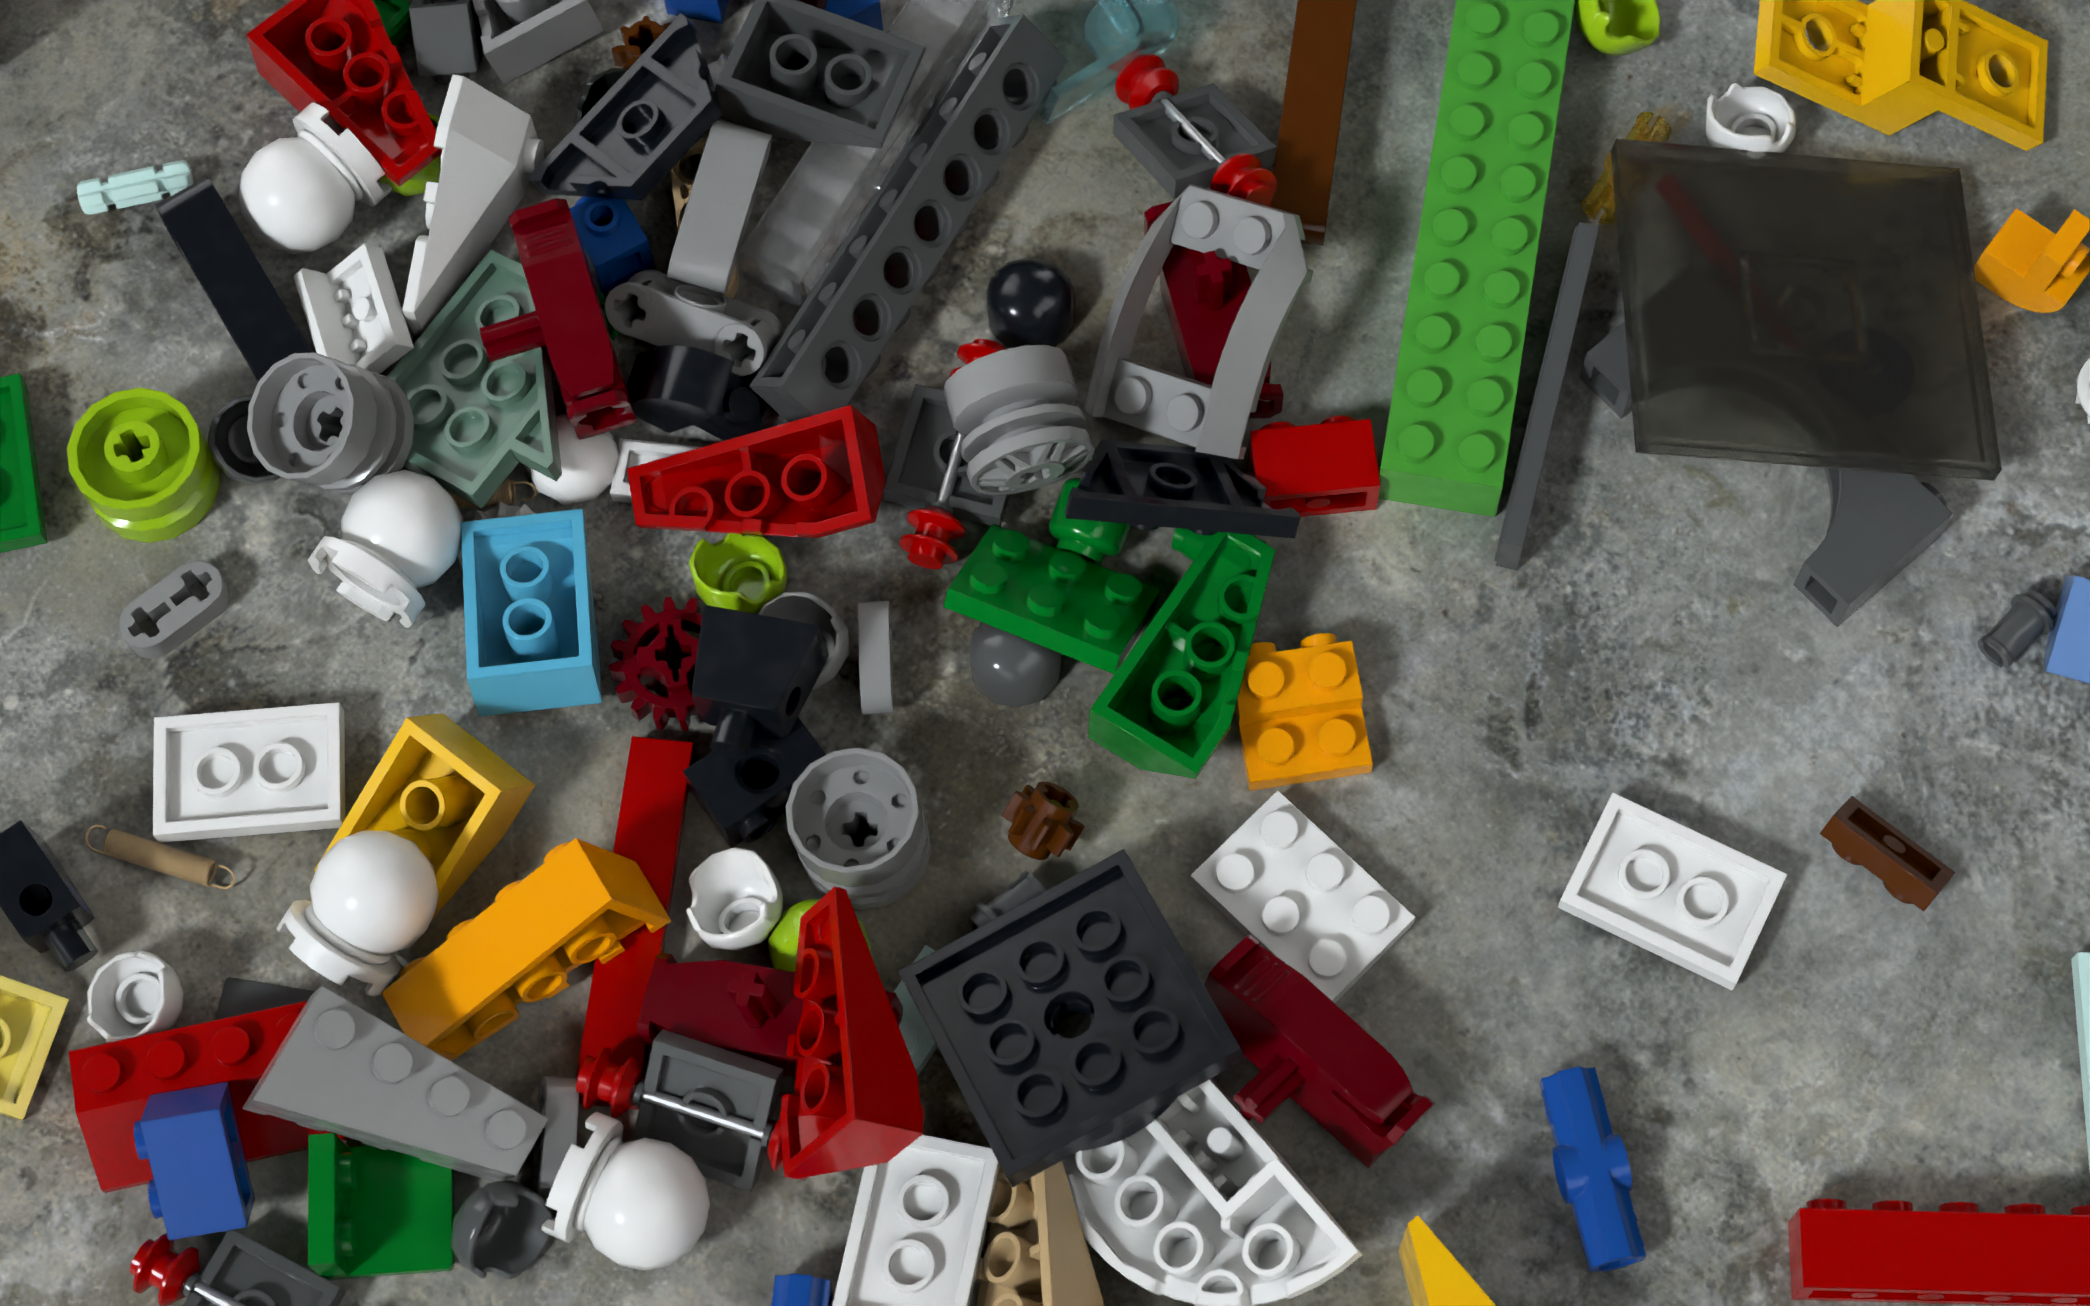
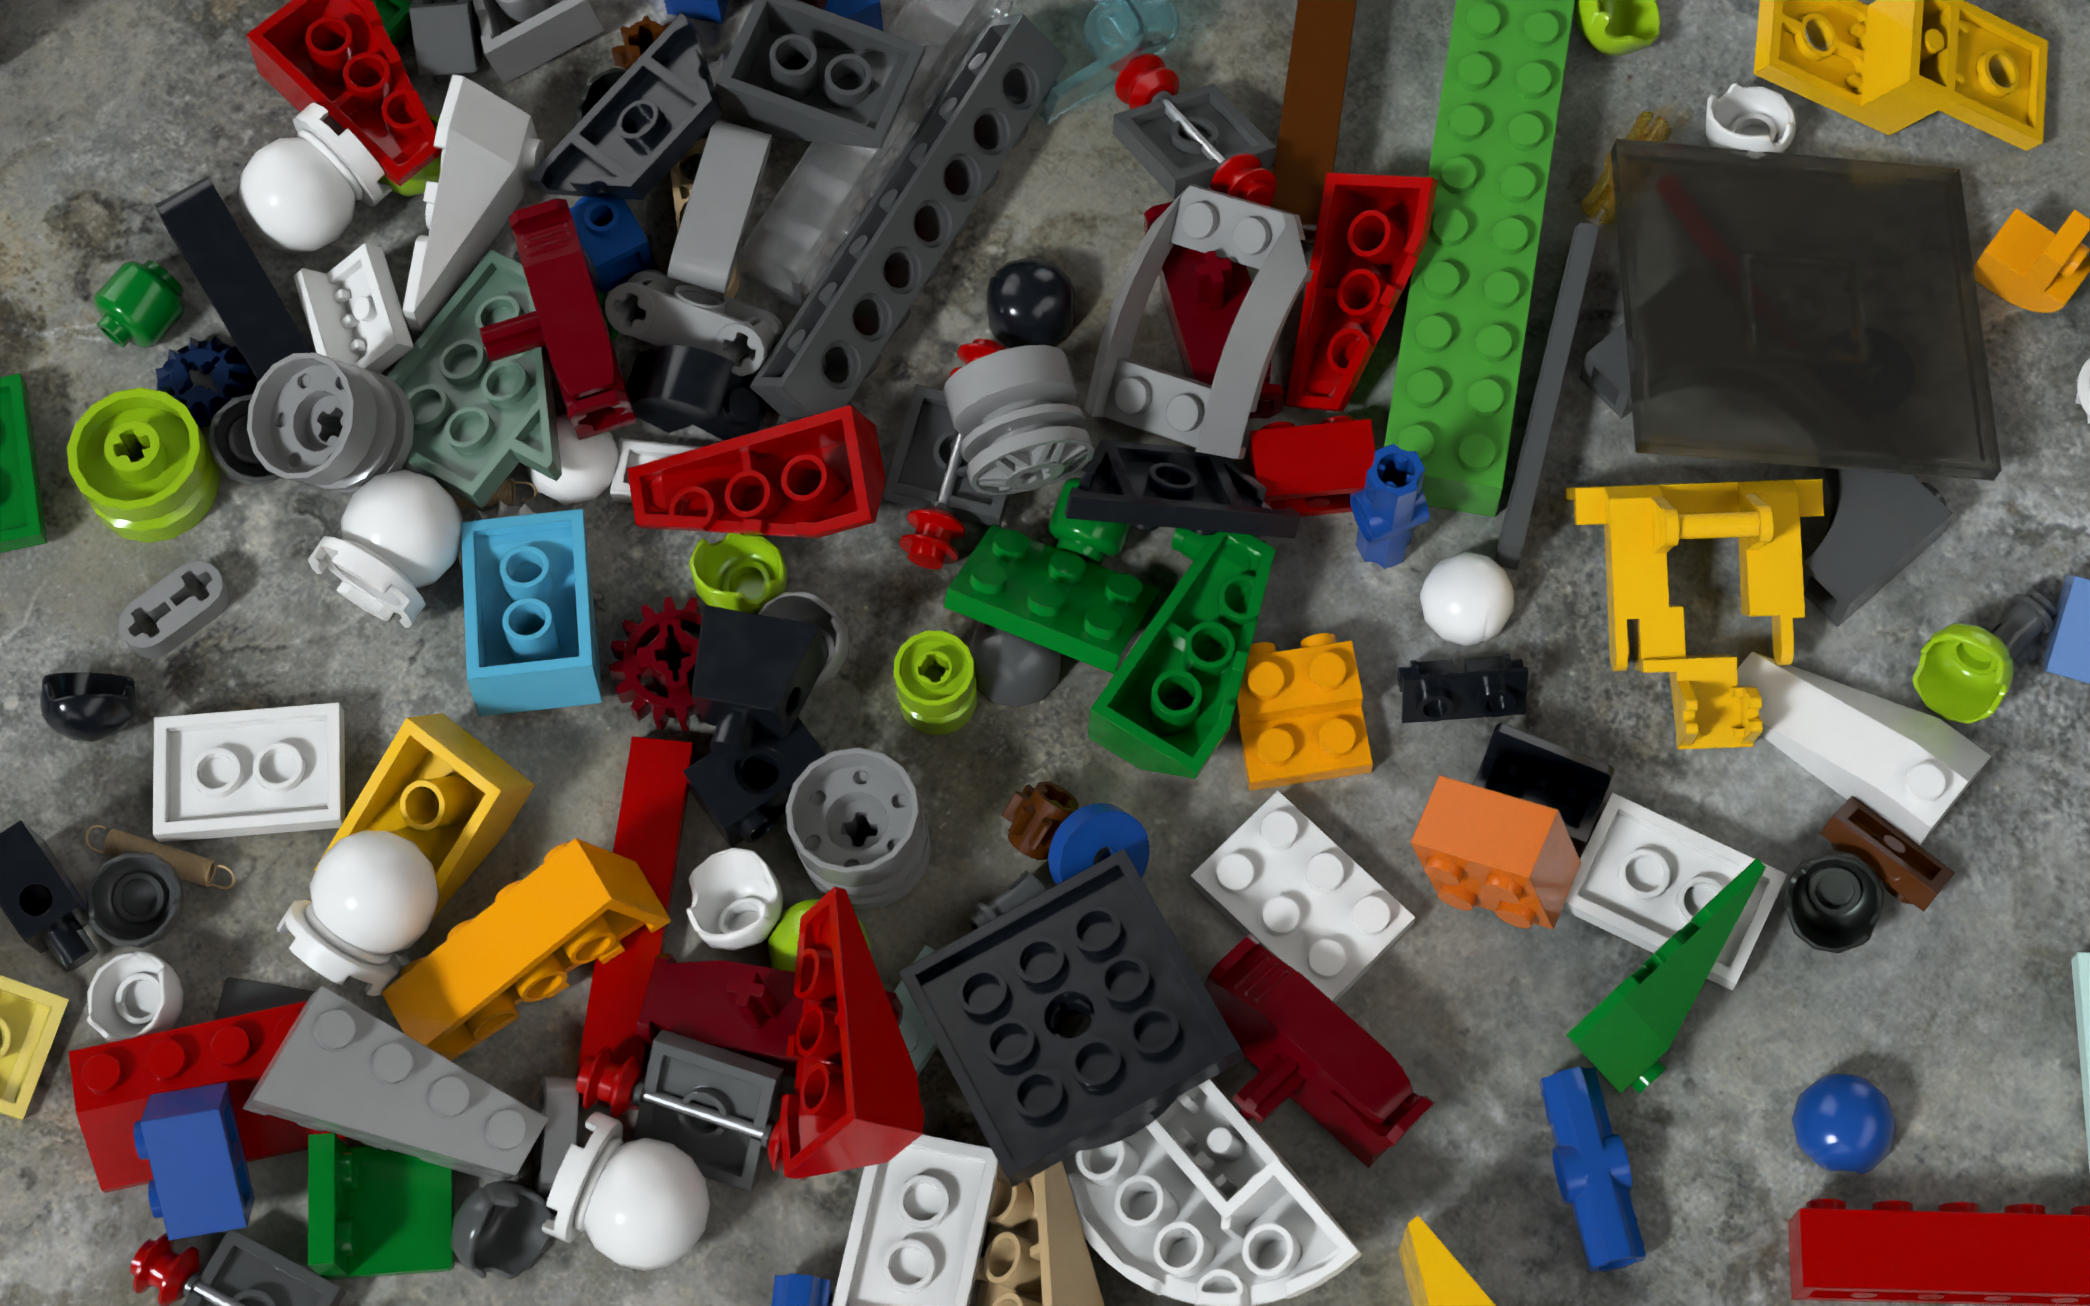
(87, 704): none -> black hair
(133, 187): light aqua axle -> none
(135, 899): none -> dark grey hair
(139, 304): none -> green head
(229, 373): none -> dark blue gear
(875, 657): light grey beam -> none
(935, 682): none -> lime wheel
(1089, 831): none -> blue piece
(1360, 263): none -> red wedge
(1389, 506): none -> blue piece
(1467, 598): none -> white hair
(1486, 689): none -> black hinge
(1496, 853): none -> orange brick
(1548, 776): none -> black bracket
(1641, 529): none -> yellow container
(1648, 1008): none -> green wedge
(1834, 901): none -> pearl dark grey hair
(1844, 1123): none -> blue hair
(1865, 746): none -> white wedge
(1963, 673): none -> lime hair

